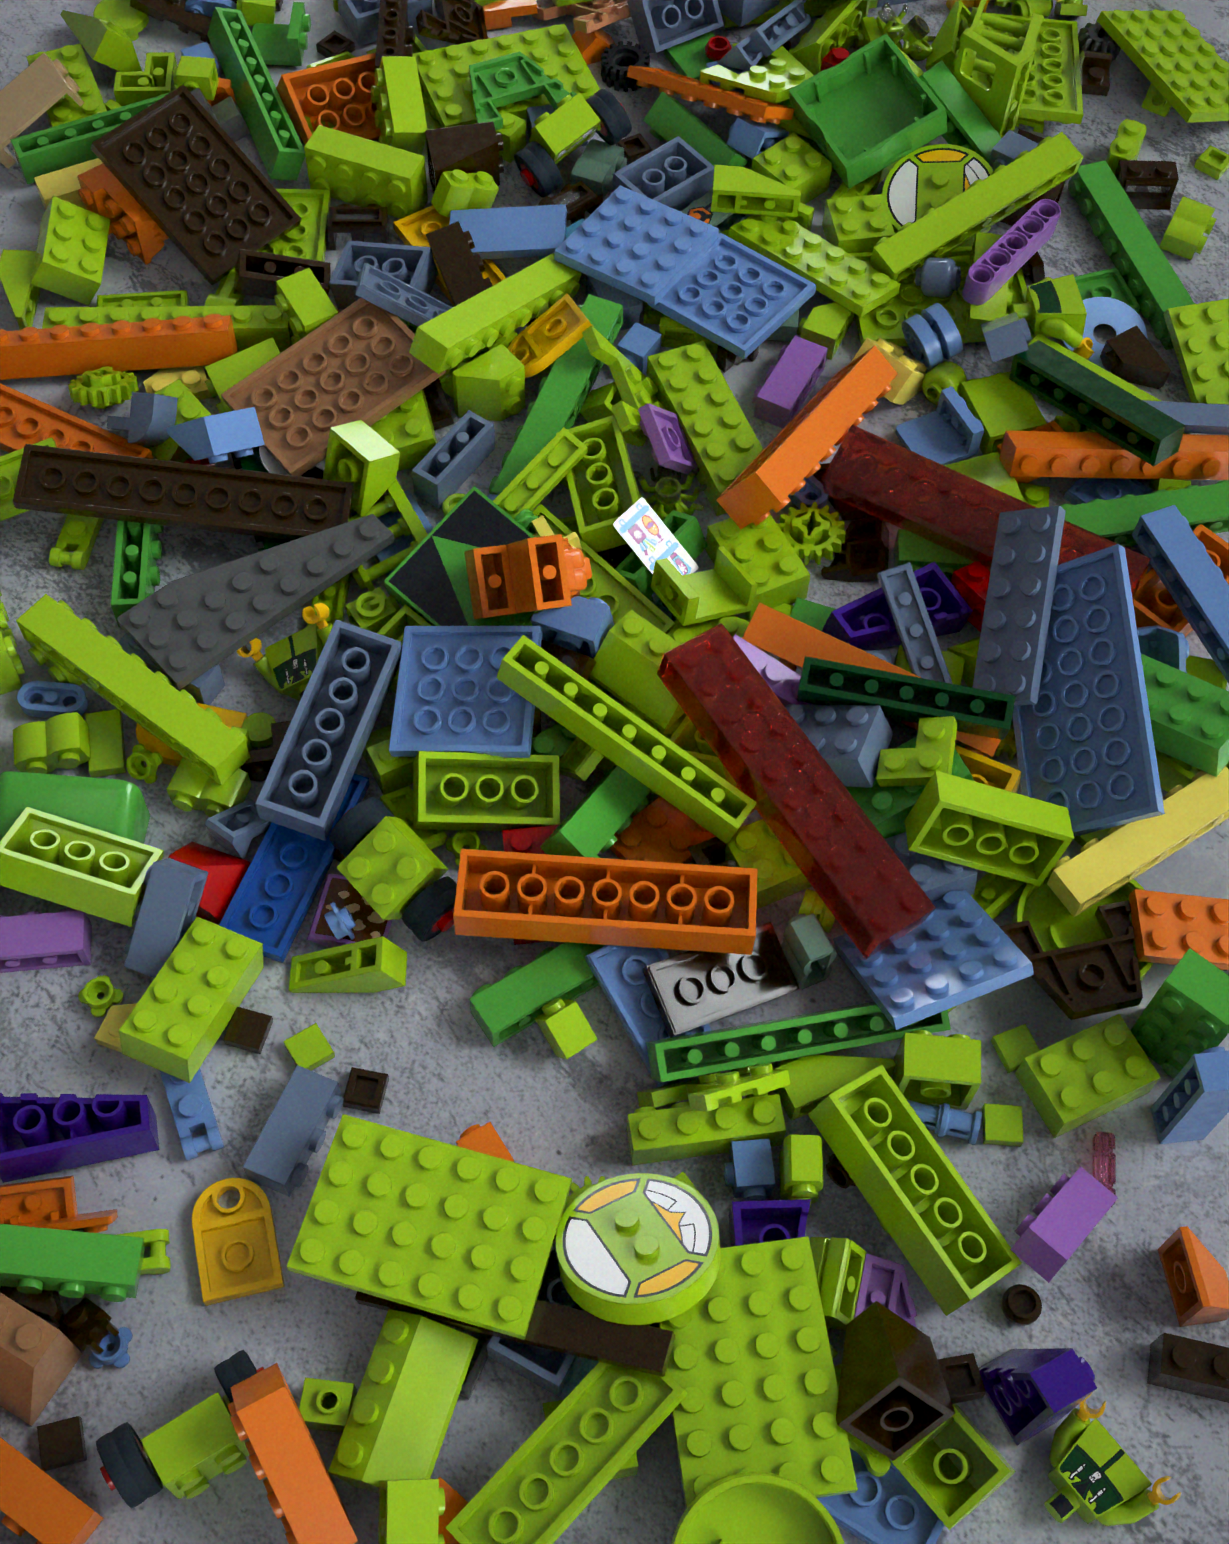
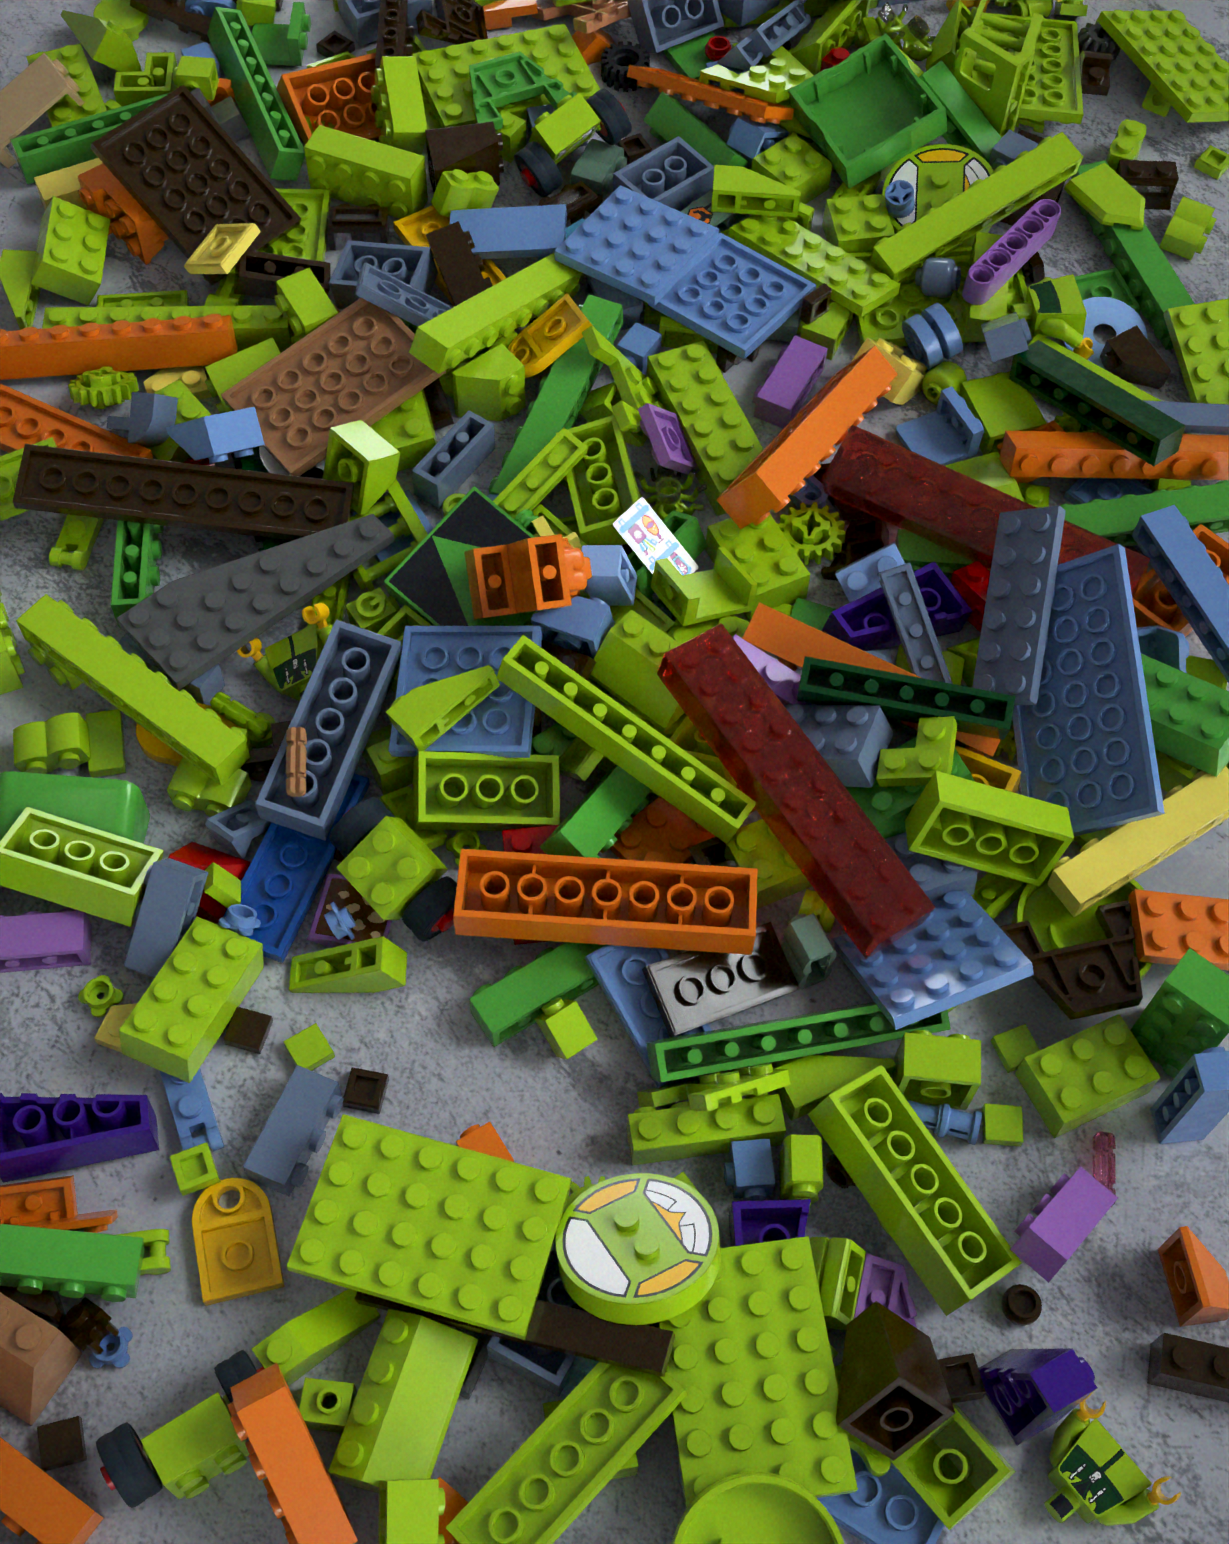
(54, 698): medium blue plate -> none
(136, 767): lime plate -> none
(194, 1169): none -> lime tile
(222, 248): none -> light yellow tile
(222, 886): none -> lime tile
(240, 715): none -> lime axle
(240, 919): none -> medium blue plate
(296, 761): none -> medium nougat axle
(315, 1335): none -> lime slope
(437, 706): none -> lime slope
(612, 574): none -> light blue brick
(816, 304): none -> dark brown tile
(861, 576): none -> light blue brick
(901, 191): none -> medium blue wheel
(1108, 197): none -> lime tile

